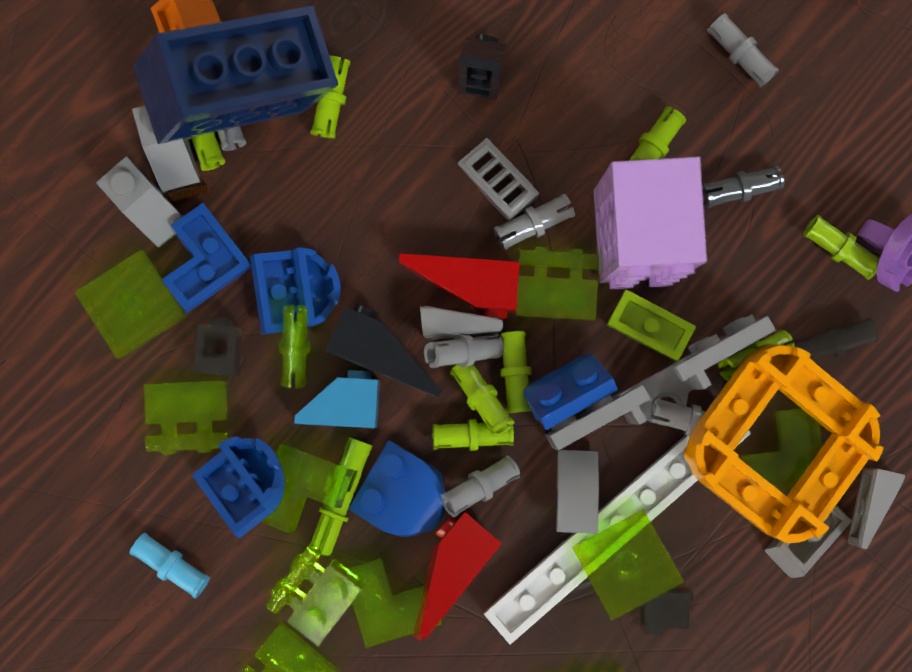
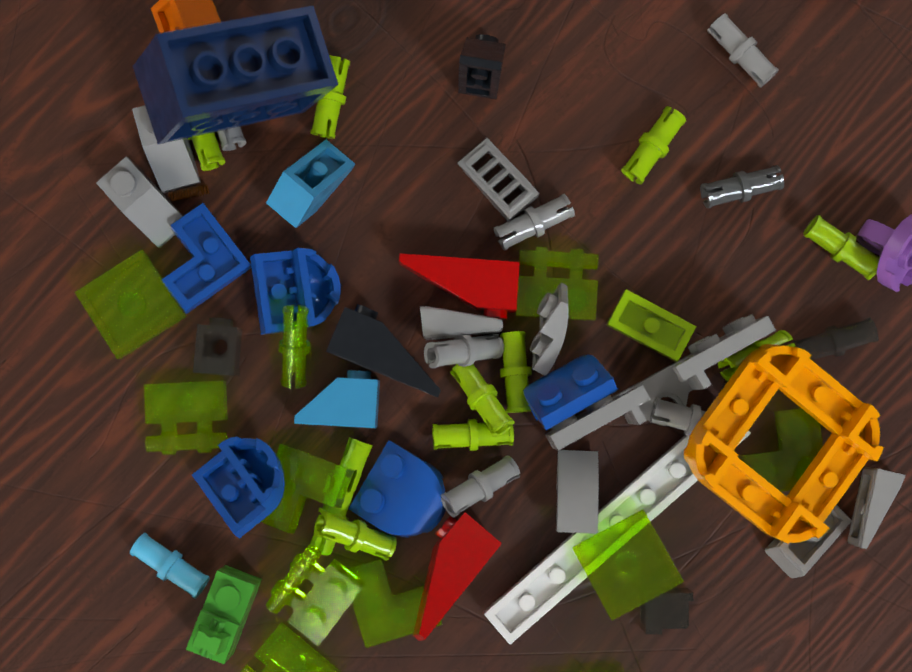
(224, 614): none -> bright green hinge
(309, 183): none -> dark azure slope
(355, 535): none -> lime pin
(553, 328): none -> light grey slope
(649, 222): lavender brick -> none

